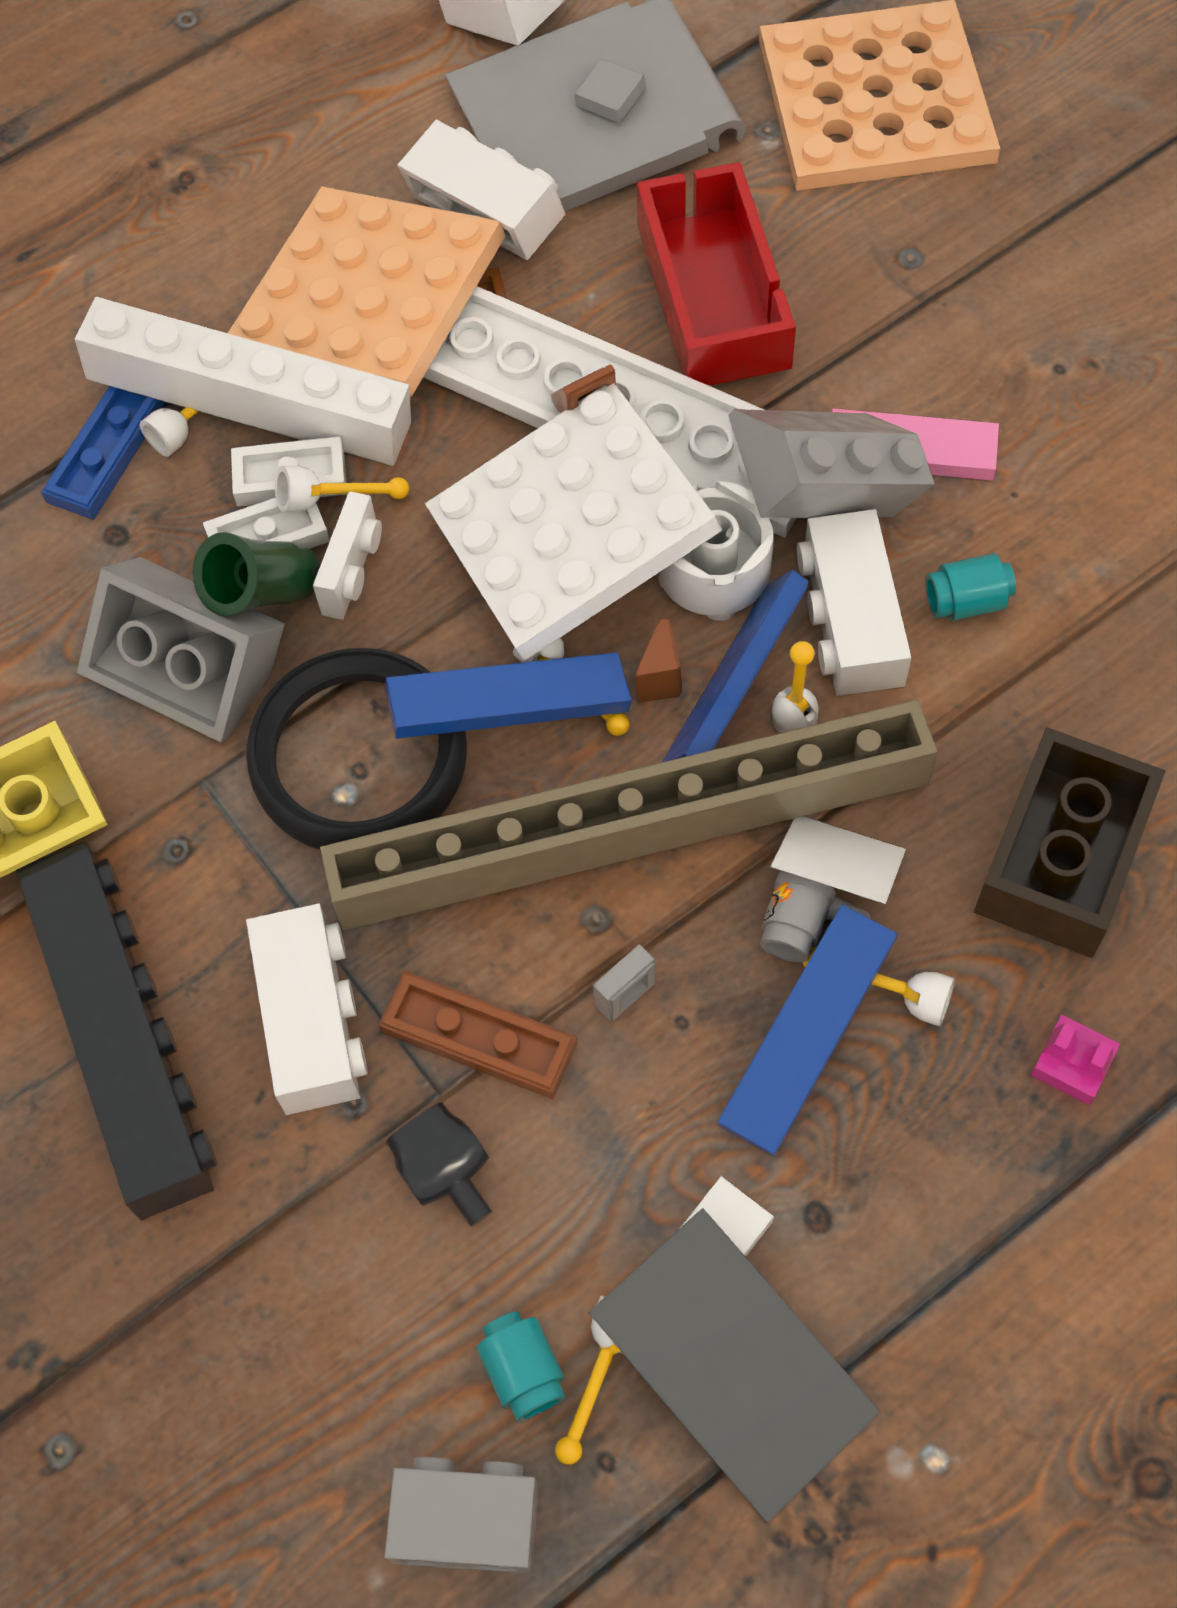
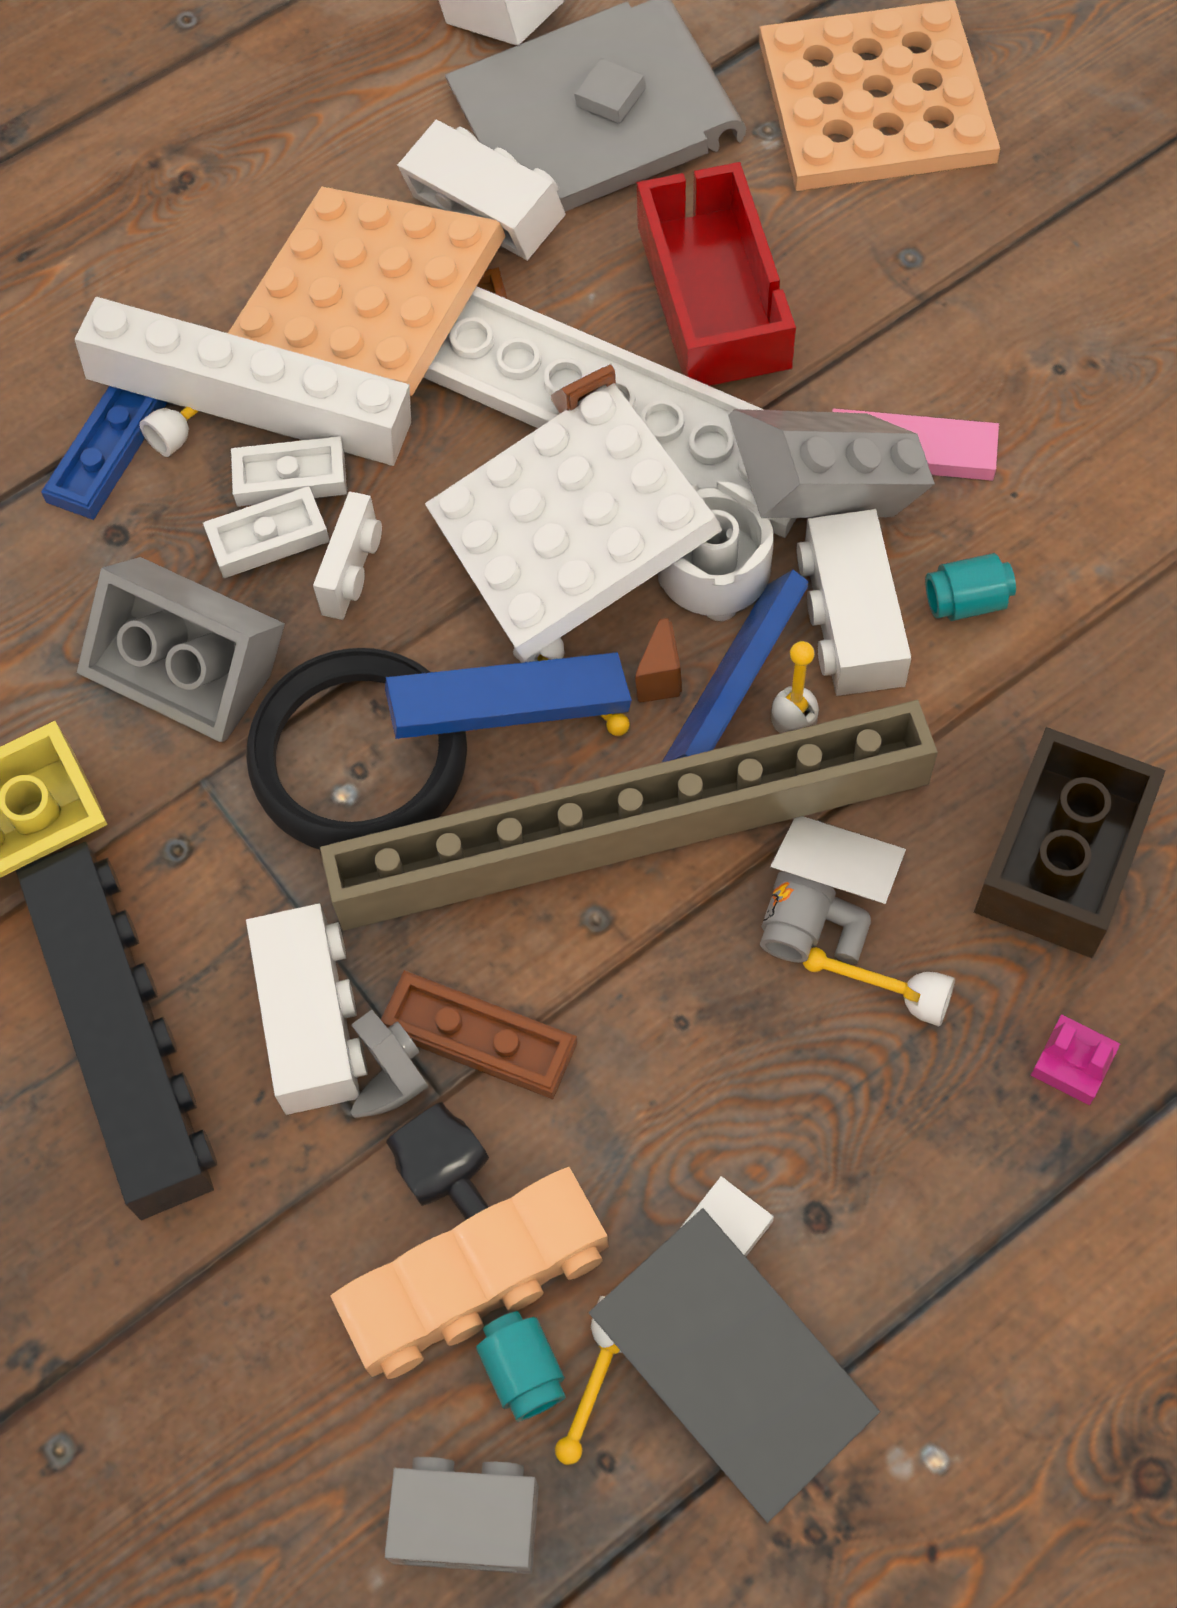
(251, 573): dark green plant -> none
(300, 488): hinge -> none
(399, 1077): none -> light grey plate
(469, 1271): none -> light nougat brick
(624, 983): light grey tile -> none
(807, 1030): blue tile -> none

